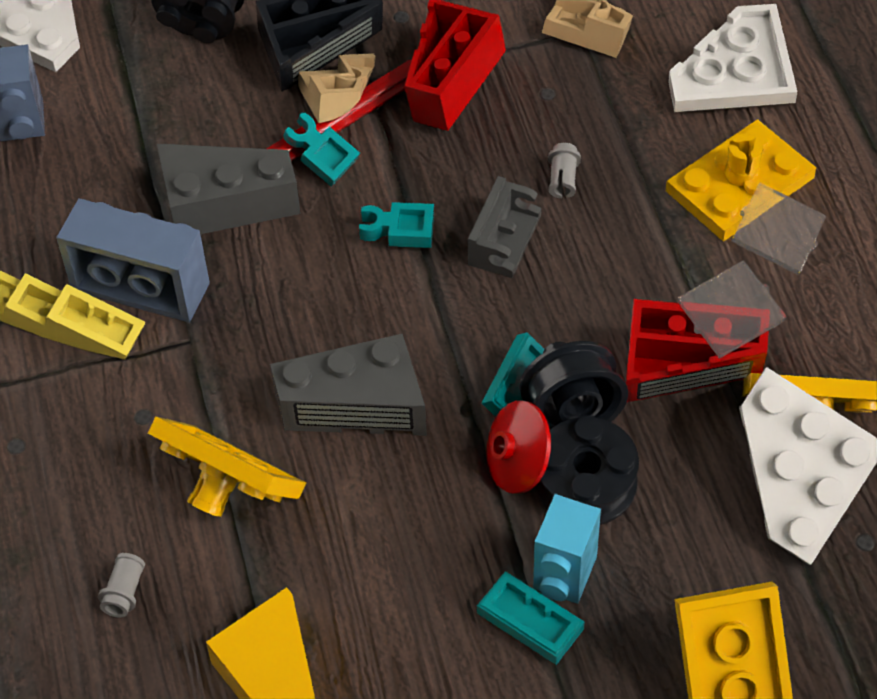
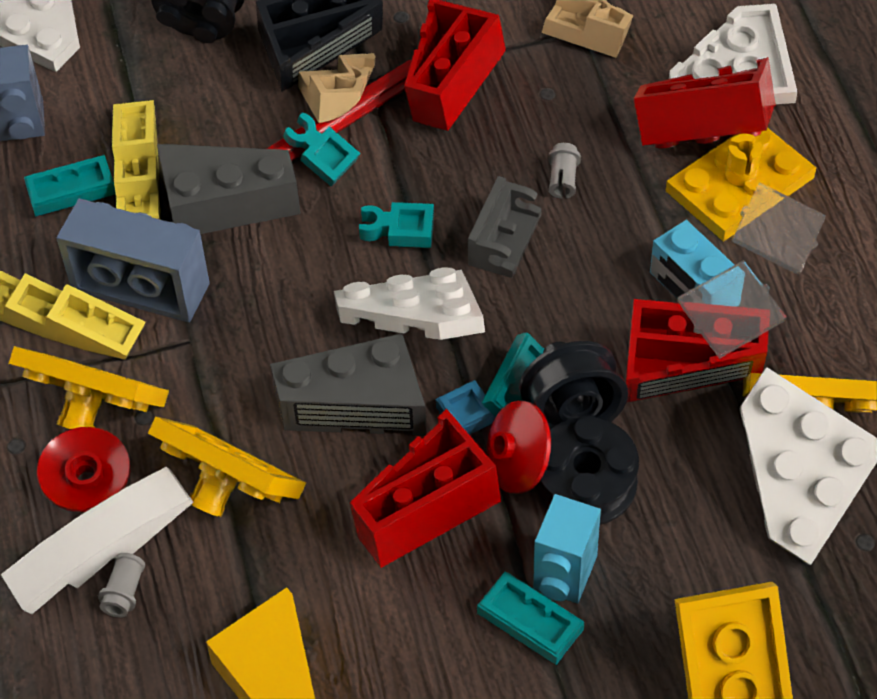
(64, 185): none -> teal plate
(80, 452): none -> red dish
(85, 387): none -> yellow plate
(95, 538): none -> white slope
(136, 158): none -> light yellow slope
(425, 493): none -> red wedge
(432, 303): none -> white plate
(466, 407): none -> dark azure tile
(685, 259): none -> medium azure brick
(705, 106): none -> red wedge

